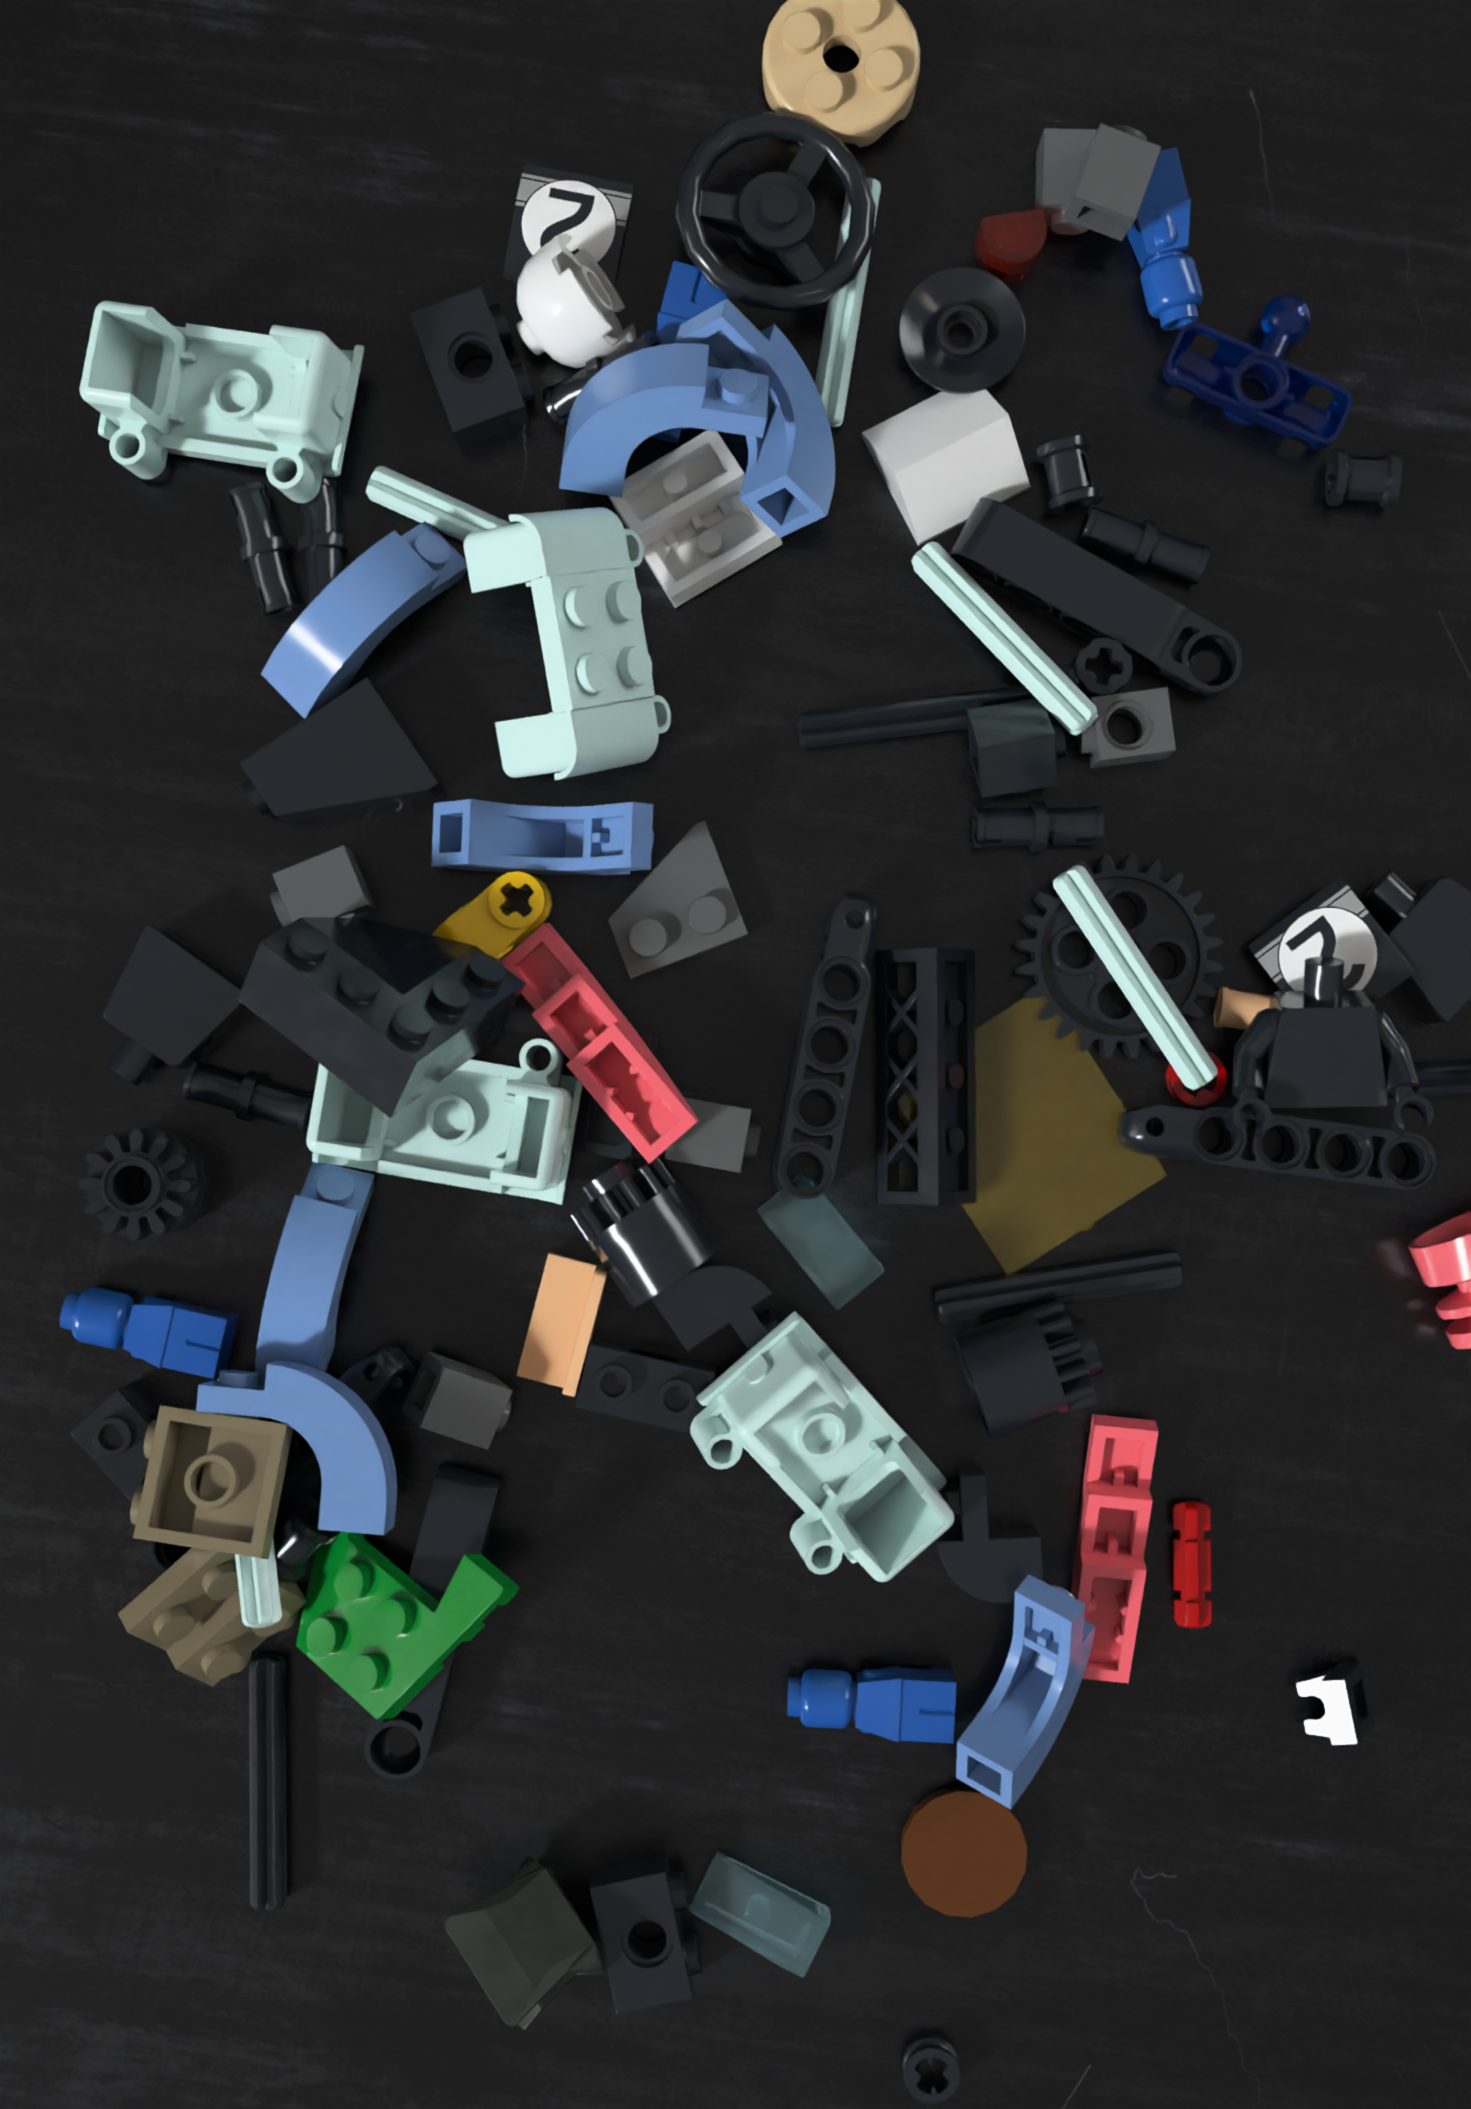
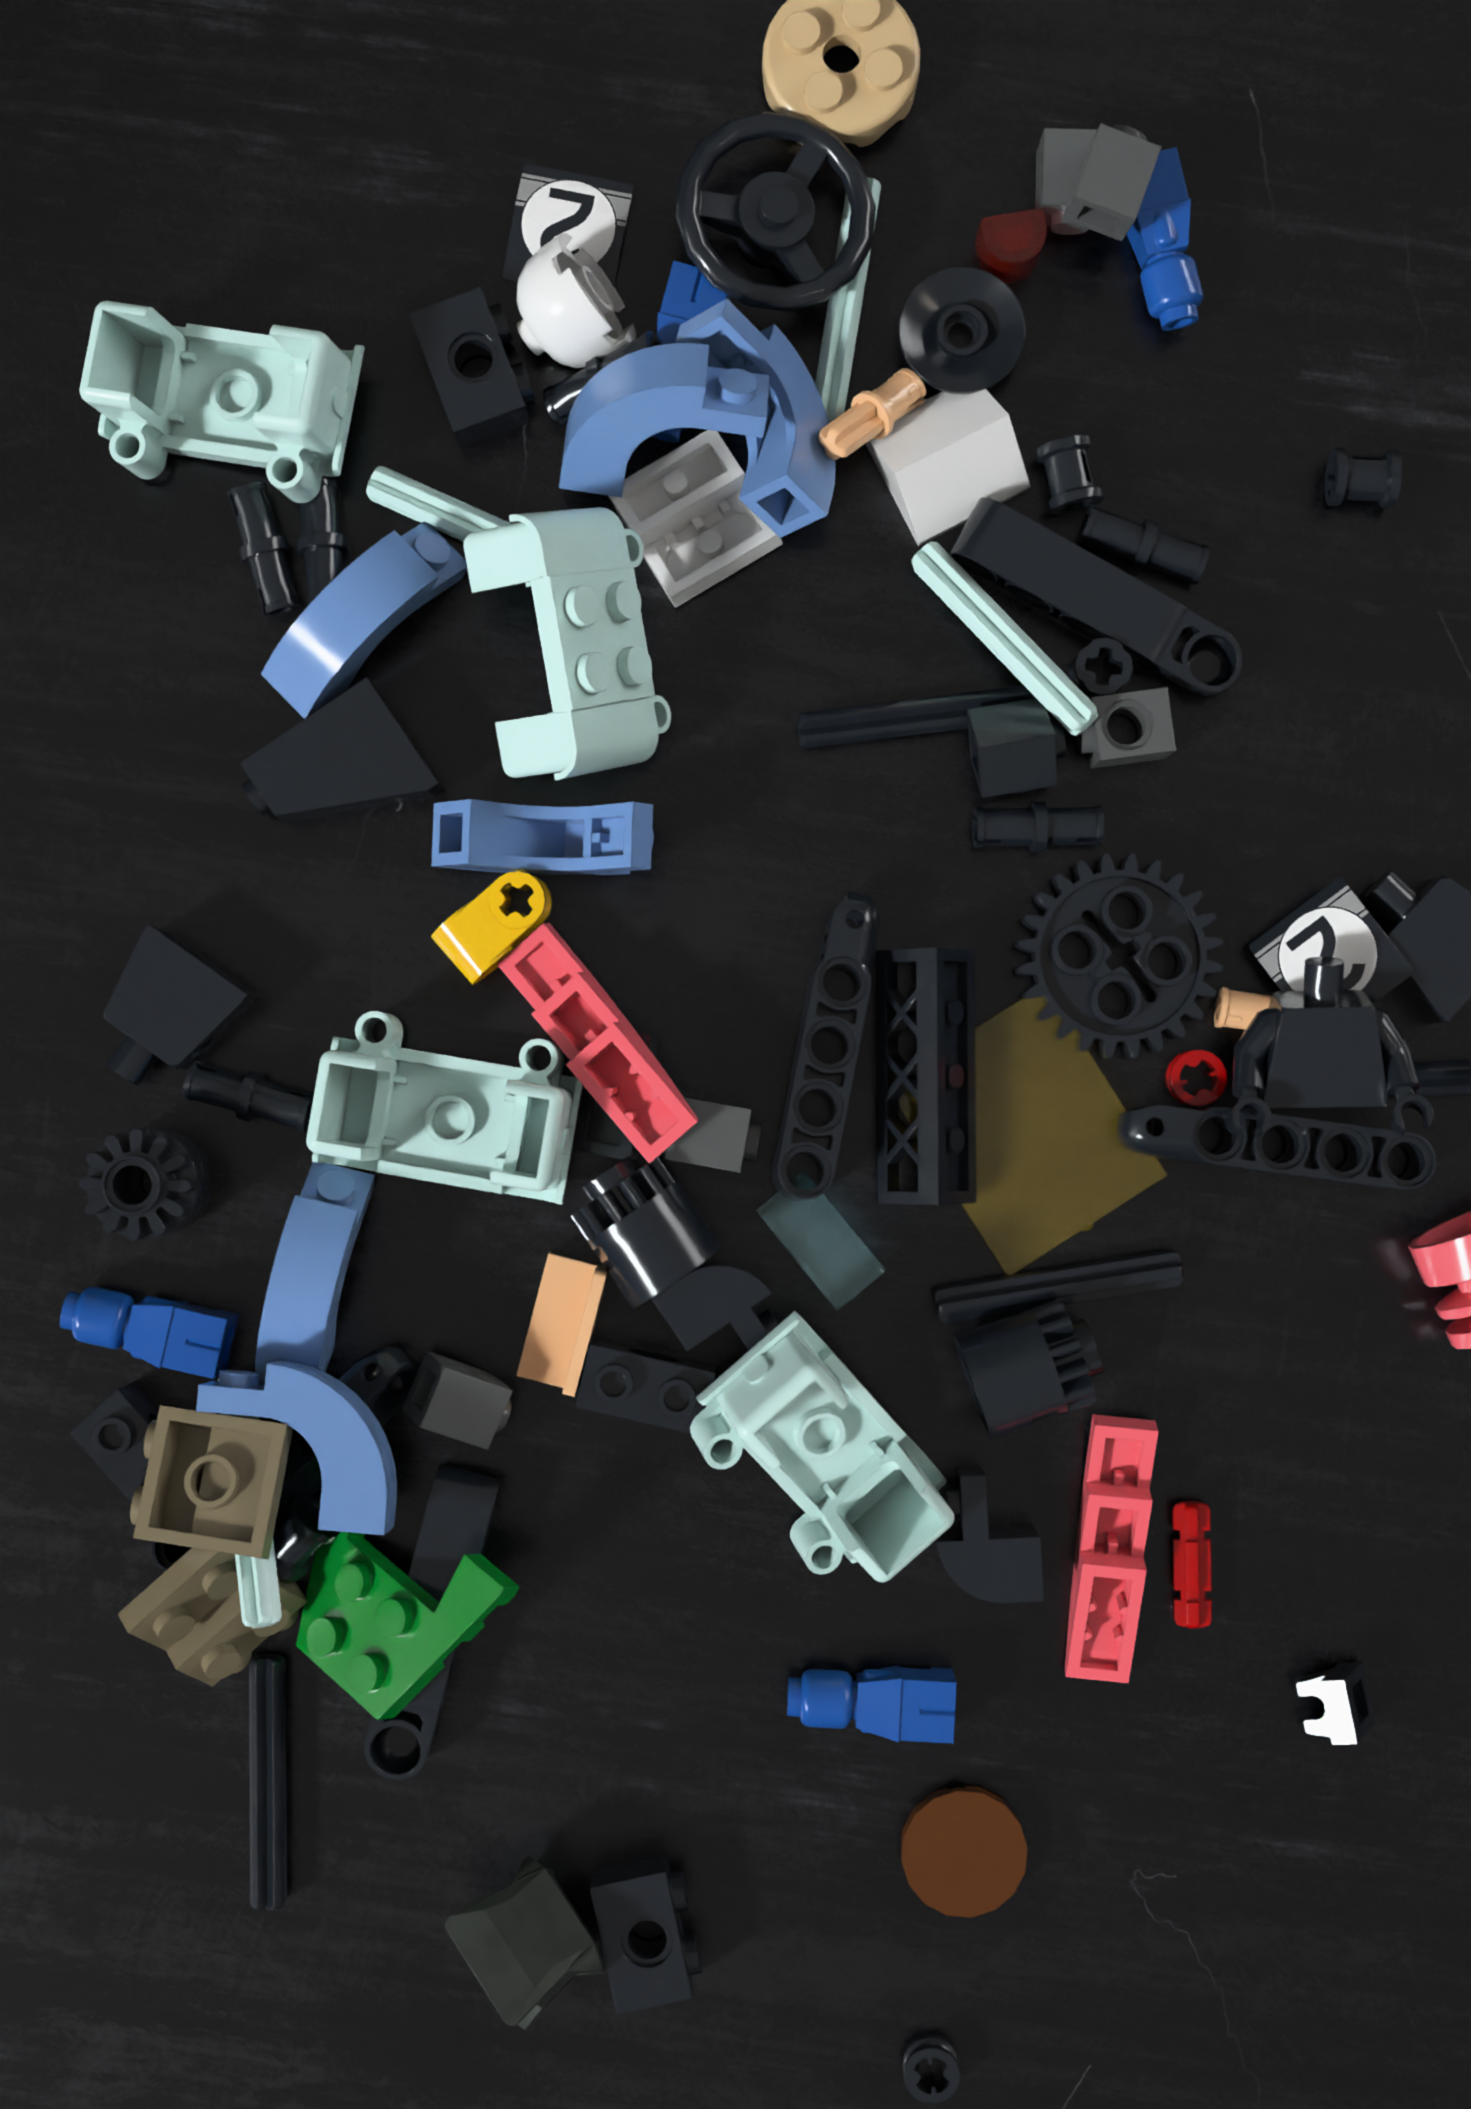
(322, 887): dark grey brick -> none
(380, 1002): black slope -> none
(678, 909): dark grey wing -> none
(762, 1913): clear light blue slope -> none
(872, 414): none -> light nougat axle
(1032, 1695): medium blue arch -> none
(1135, 977): light aqua axle -> none
(1219, 380): clear blue piece -> none

